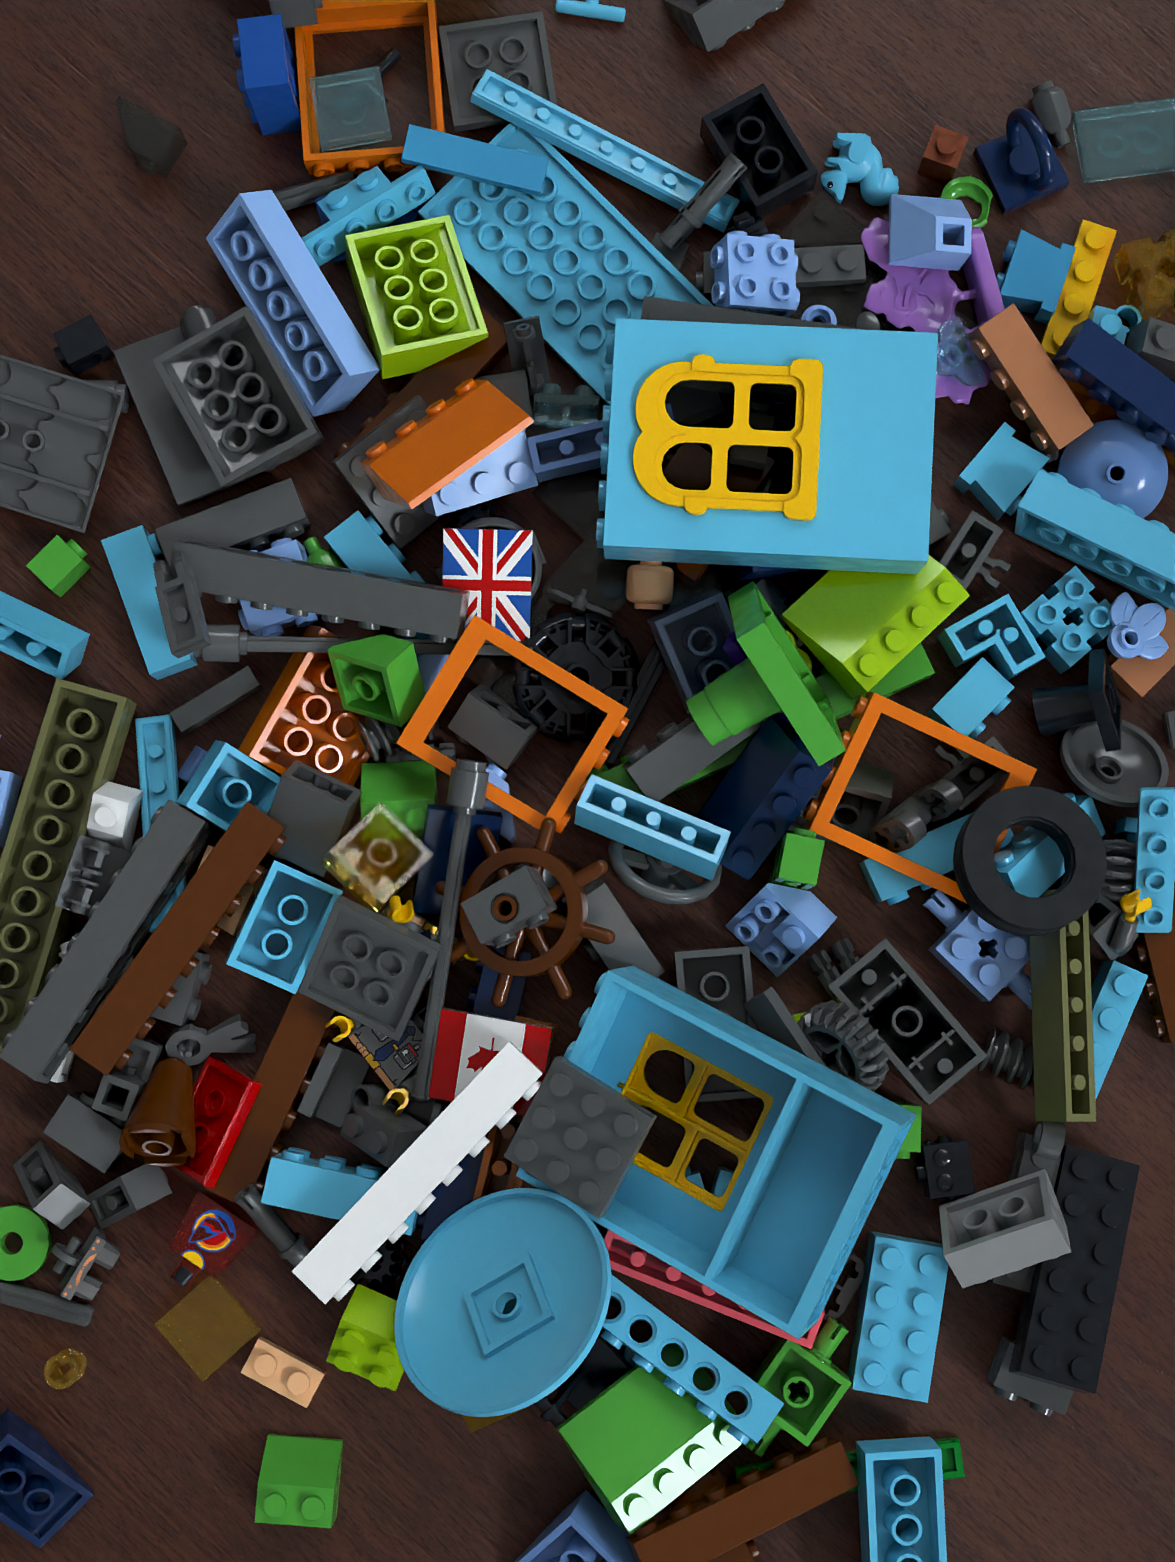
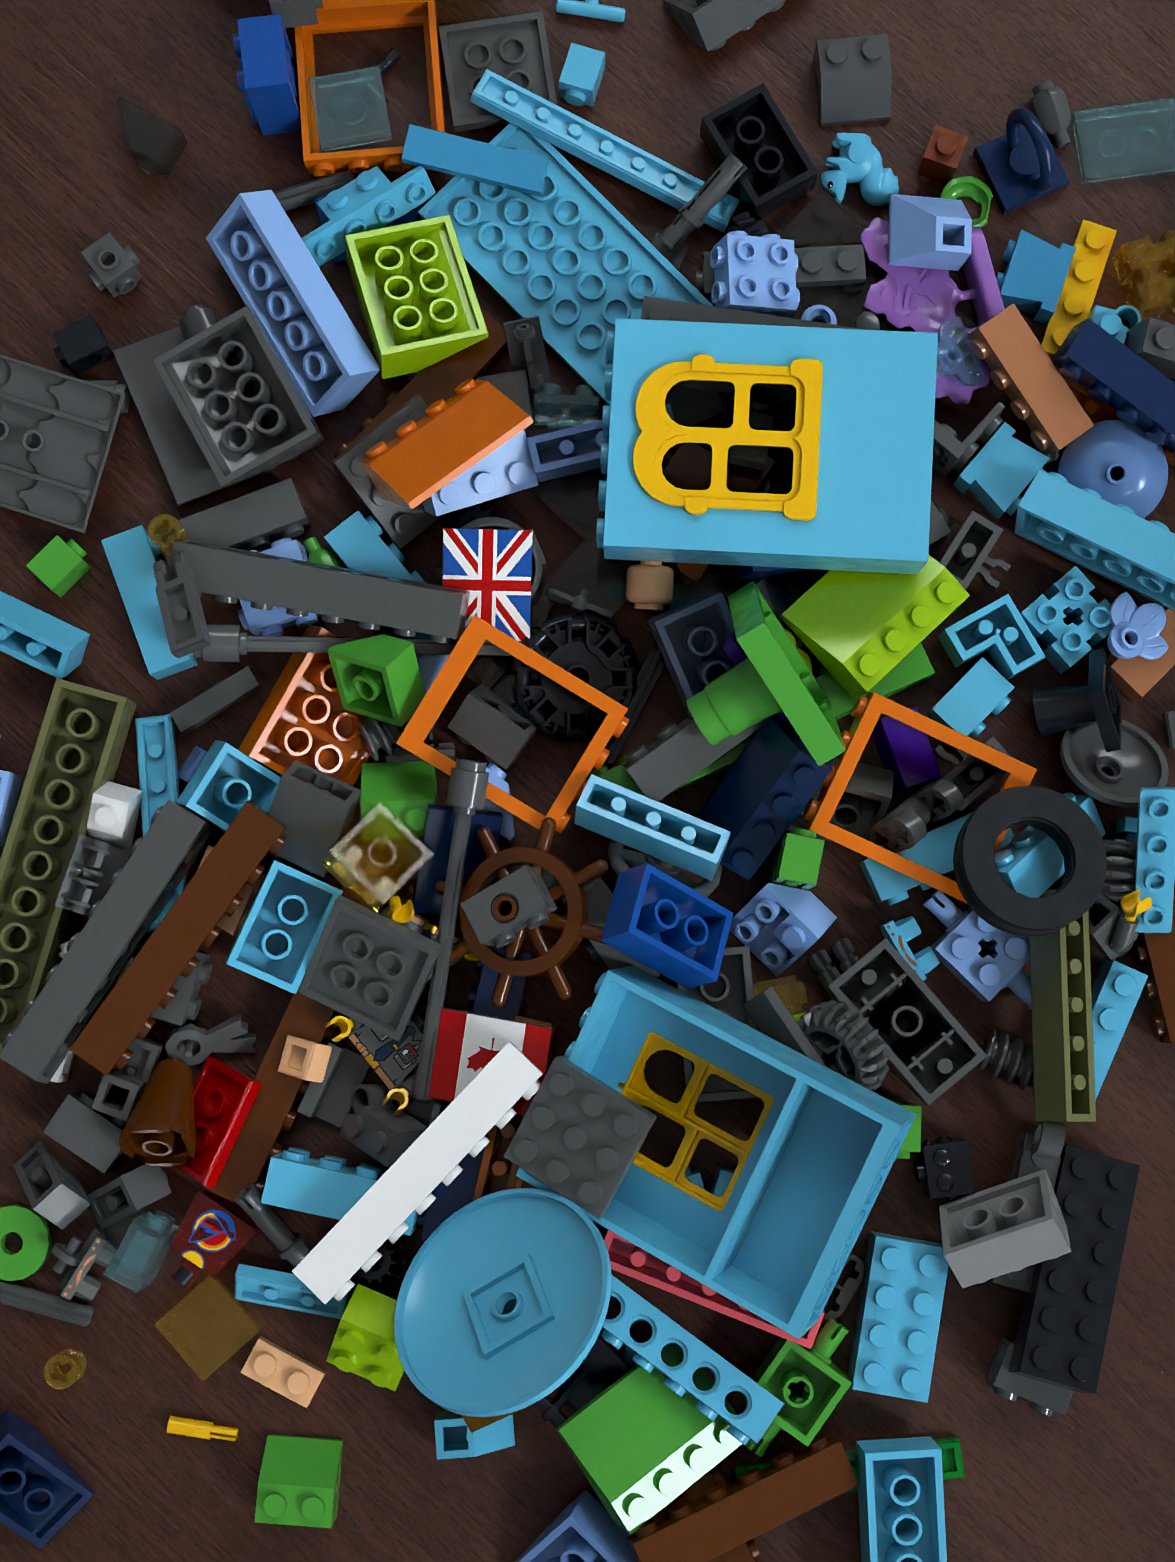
(112, 265): none -> dark grey brick
(142, 1250): none -> clear light blue hips
(162, 525): none -> clear yellow bush
(200, 1429): none -> yellow pin
(282, 1291): none -> medium azure tile
(304, 1059): none -> light nougat slope
(456, 1440): none -> medium azure slope
(581, 75): none -> medium azure brick
(675, 935): none -> blue brick
(788, 989): none -> clear yellow brick
(853, 79): none -> dark grey slope
(902, 931): none -> medium azure hips
(906, 753): none -> dark purple hinge
(951, 453): none -> dark grey bracket

